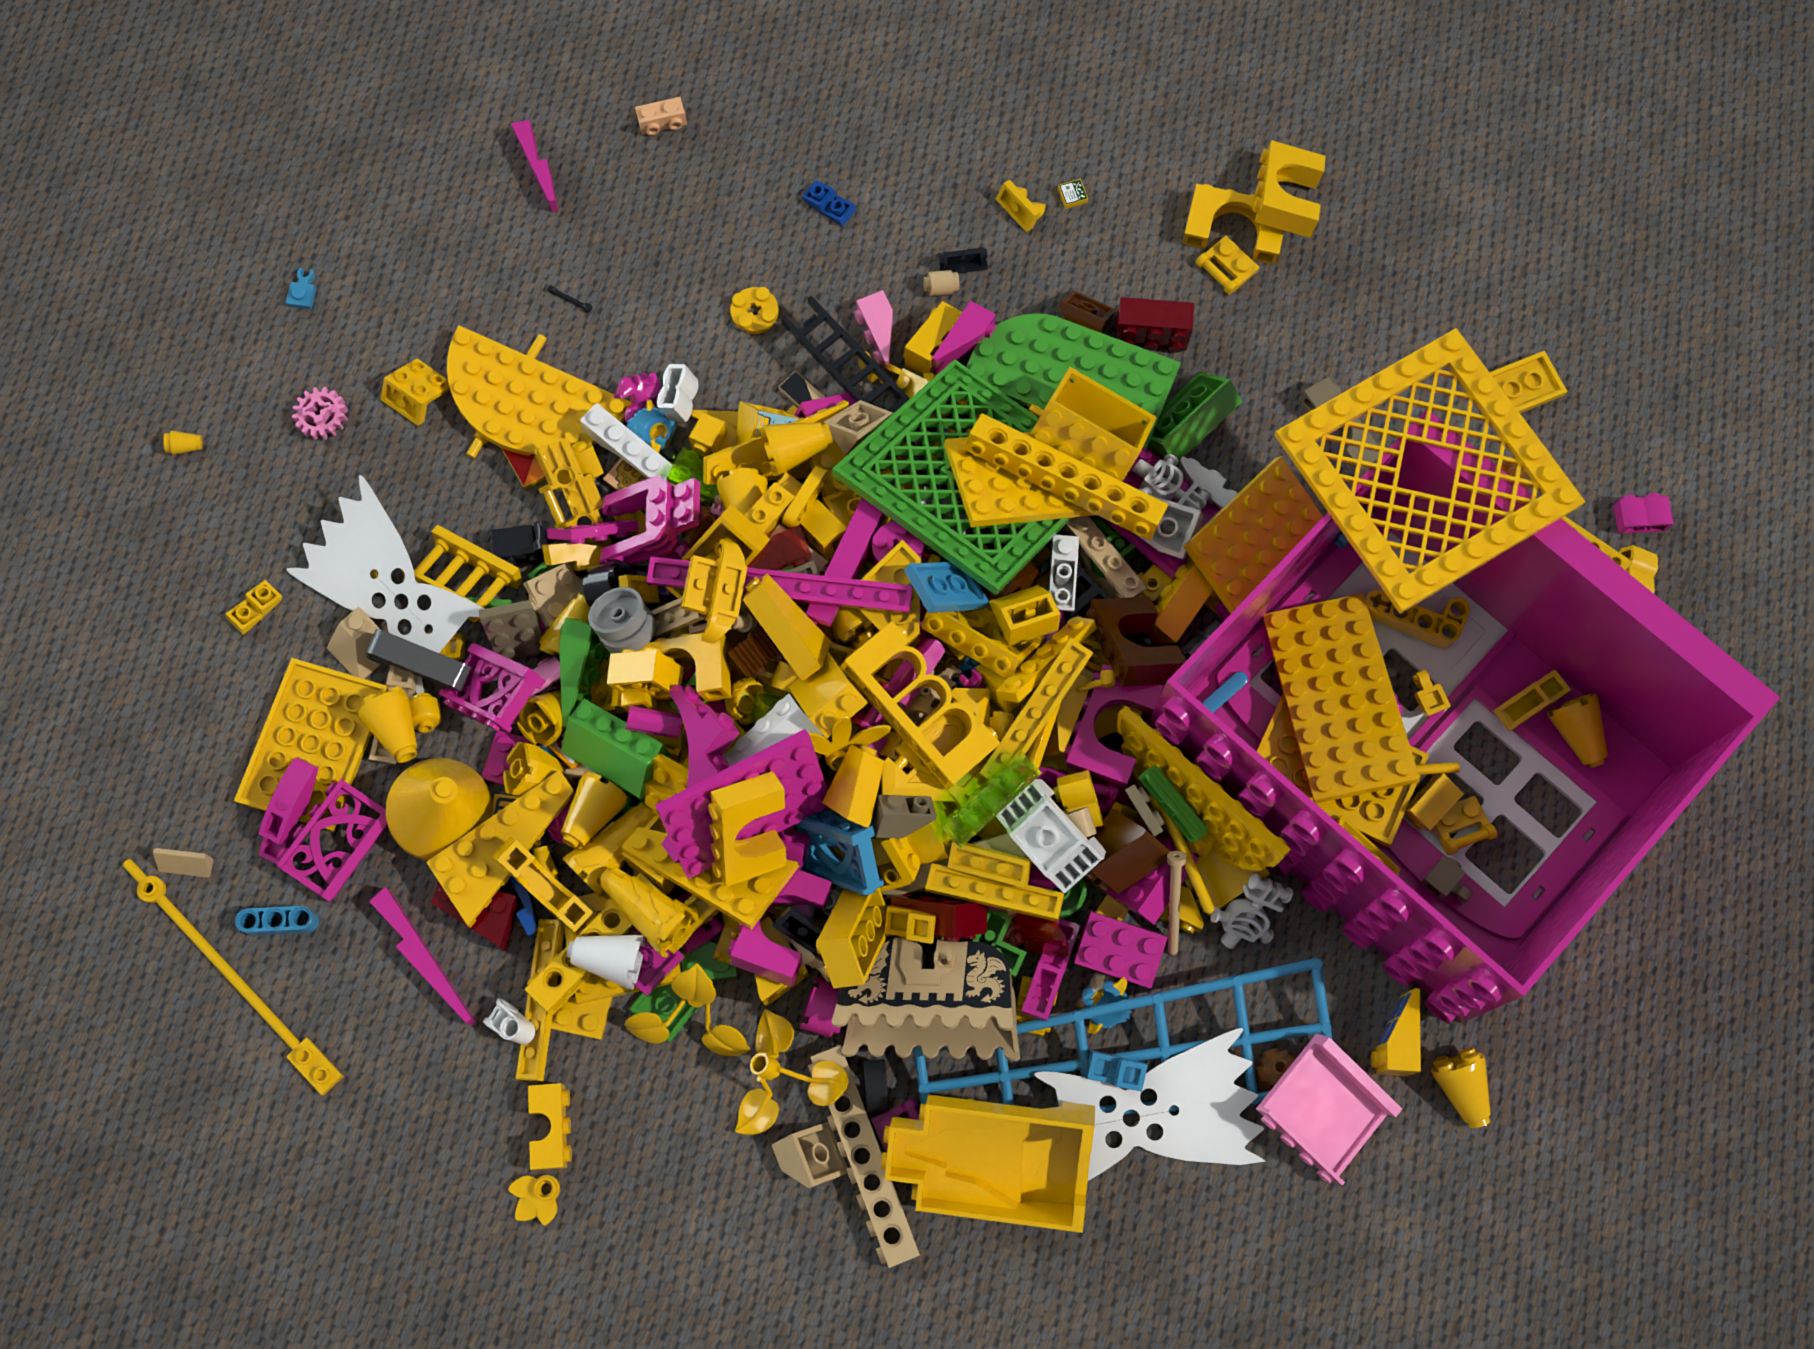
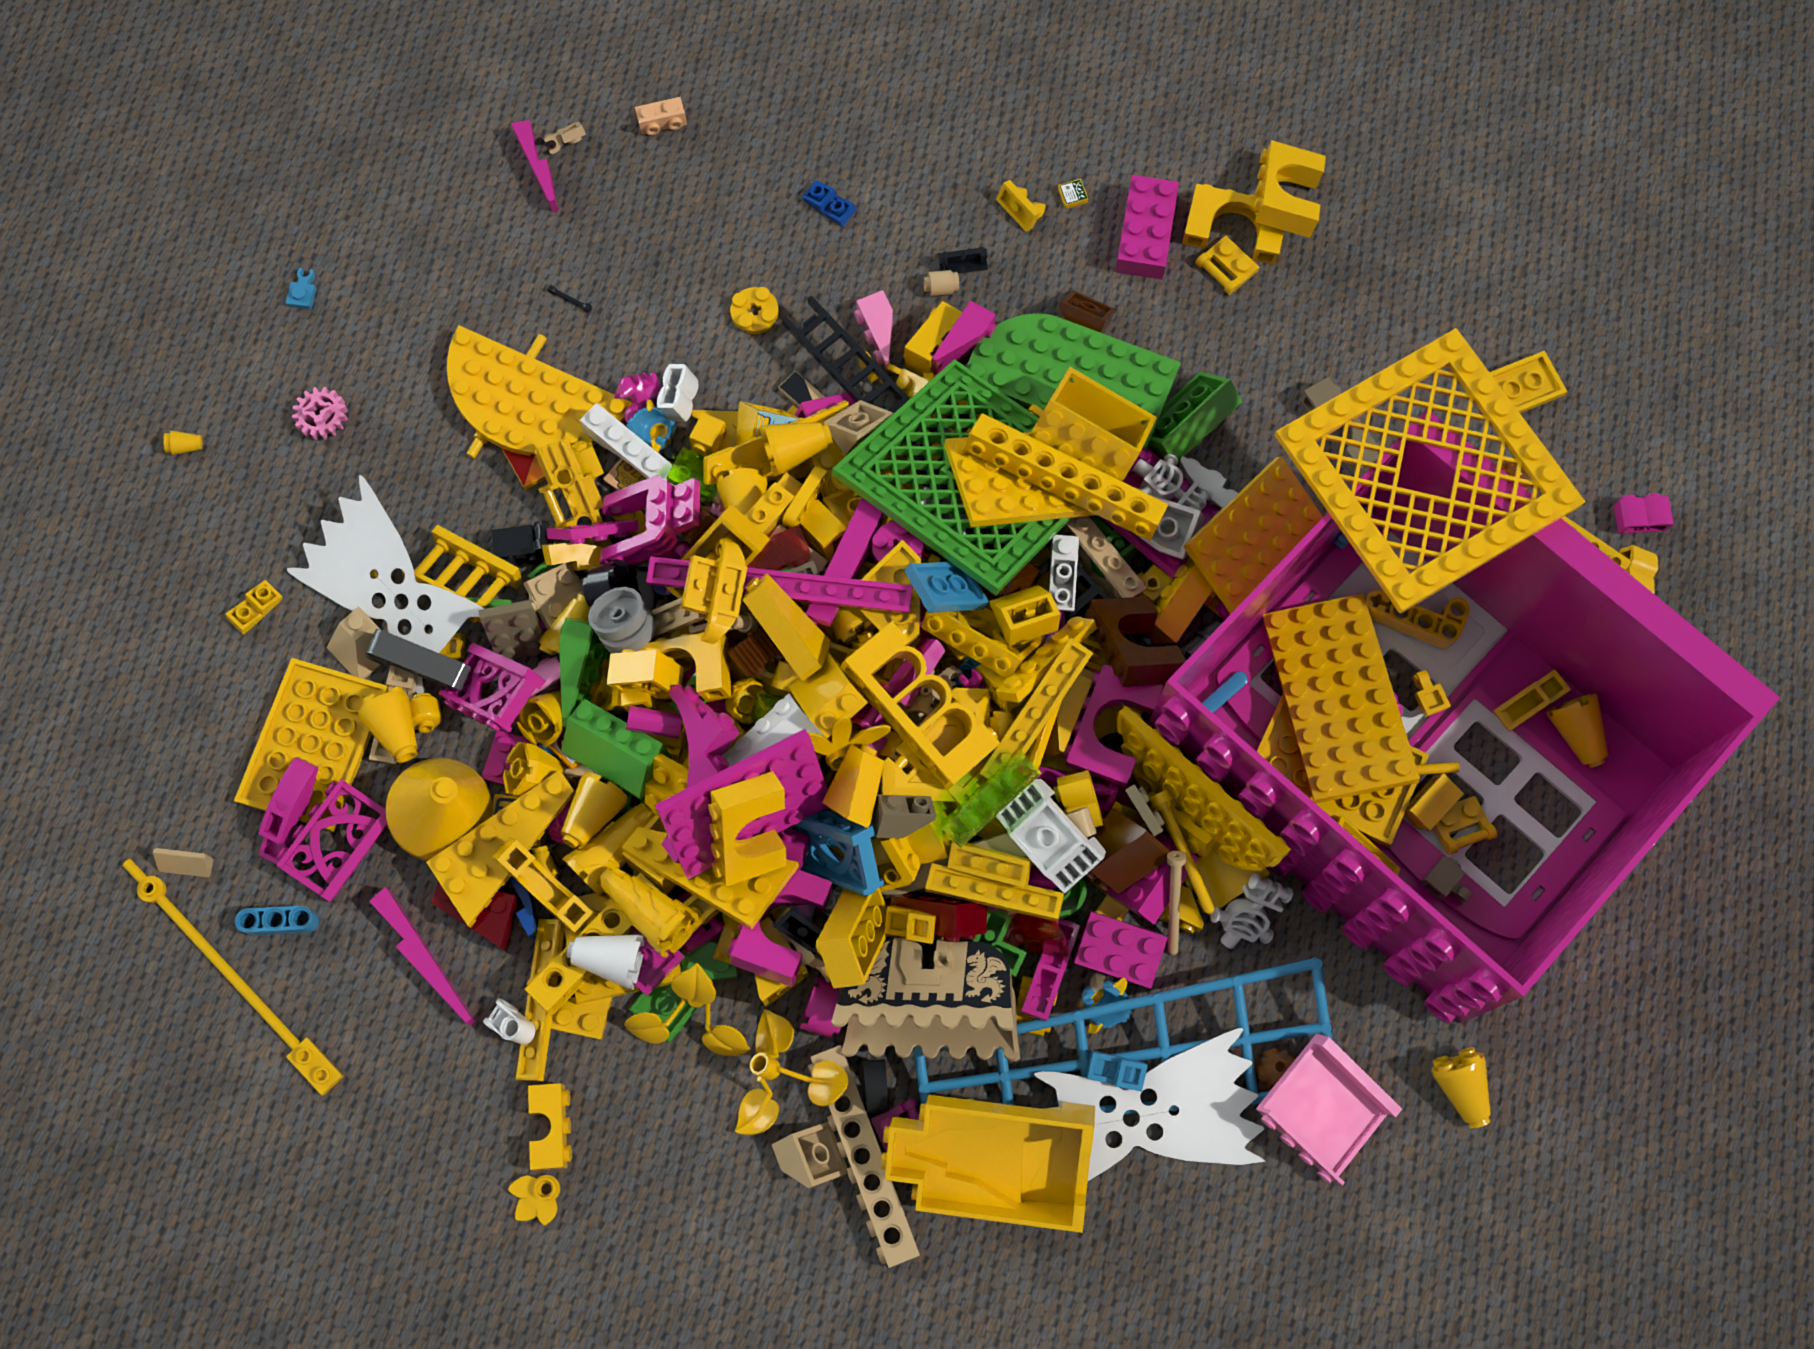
(412, 389): yellow bracket -> none
(569, 134): none -> tan plate
(648, 592): yellow plate -> none
(1107, 680): yellow hand -> none
(1147, 227): none -> dark pink brick
(1155, 323): dark red brick -> none
(1173, 803): bright green piece -> none
(1399, 1044): yellow slope -> none

